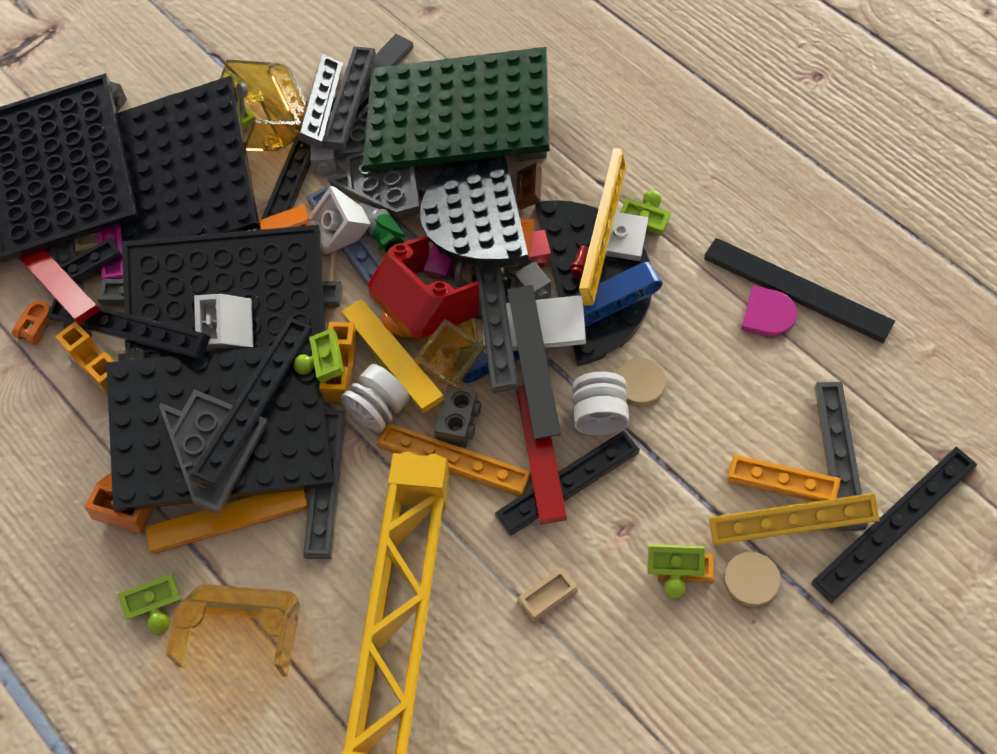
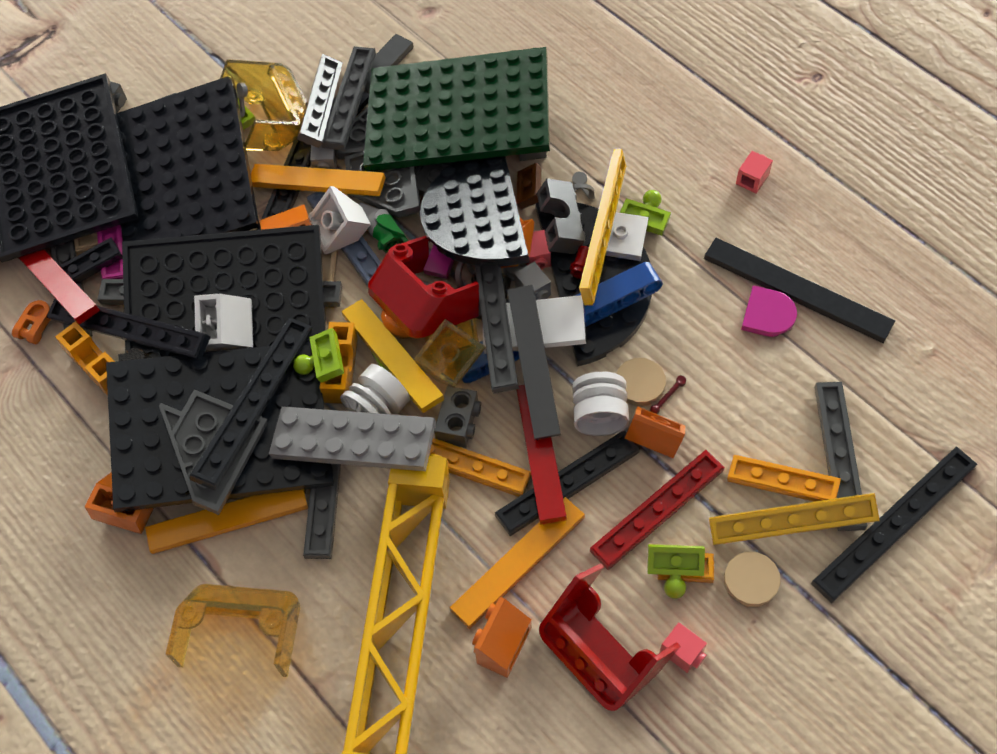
(150, 598): lime plate -> none
(317, 179): none -> light orange tile
(353, 438): none -> light grey plate
(502, 637): none -> orange slope
(514, 566): none -> light orange tile
(547, 594): tan tile -> none
(565, 230): none -> dark grey arch
(579, 180): none -> light grey piece
(592, 651): none -> red windscreen
(655, 432): none -> orange slope
(656, 509): none -> red tile
(680, 381): none -> dark red hinge
(691, 650): none -> coral brick
(754, 172): none -> coral brick

